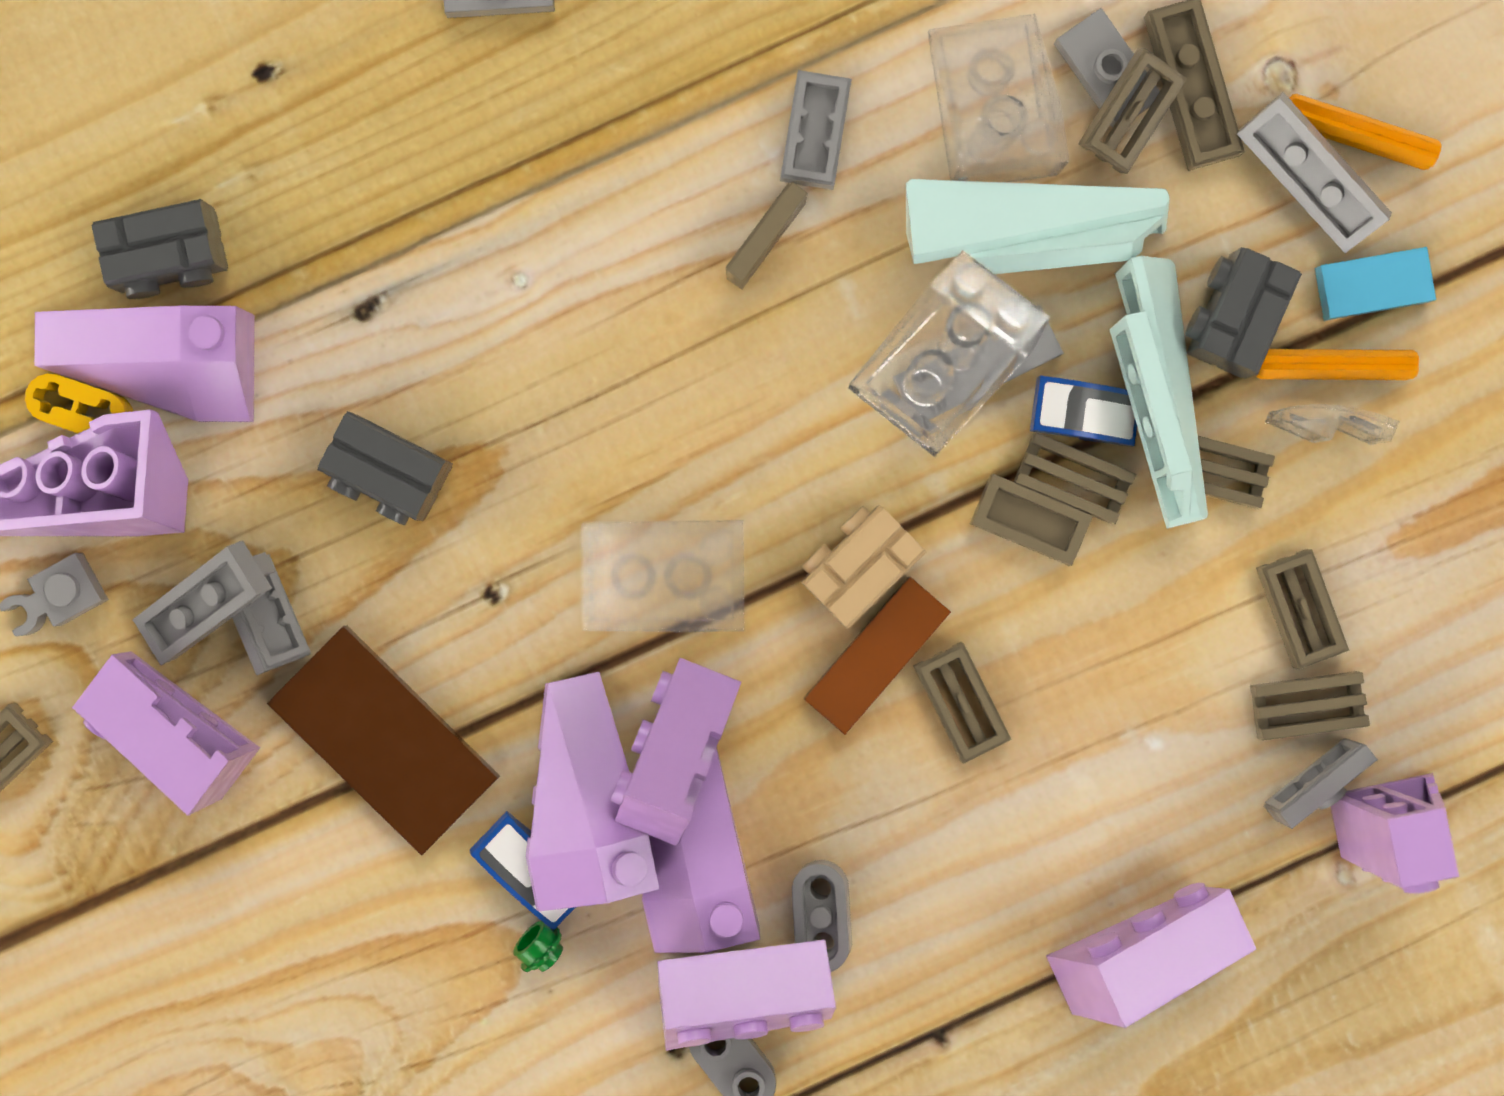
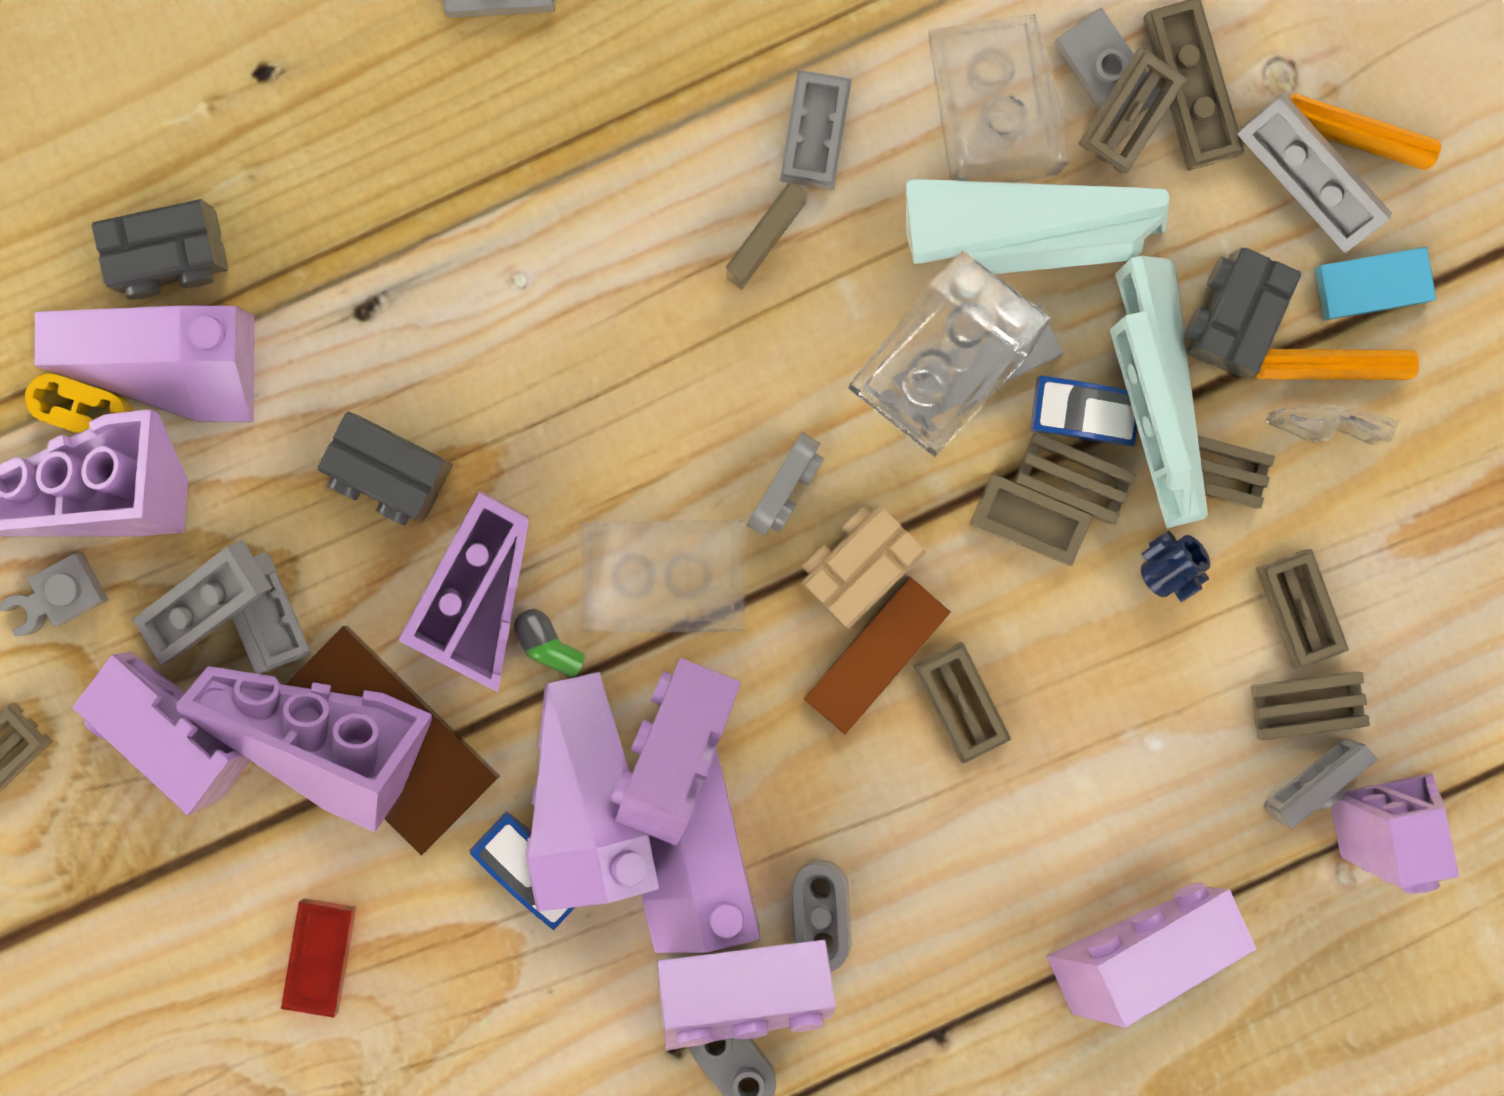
(318, 957): none -> clear red tile
(324, 744): none -> lavender wedge
(472, 593): none -> lavender wedge
(538, 947): green plate -> none
(543, 645): none -> arm
(798, 466): none -> light grey plate
(1175, 566): none -> dark blue gear

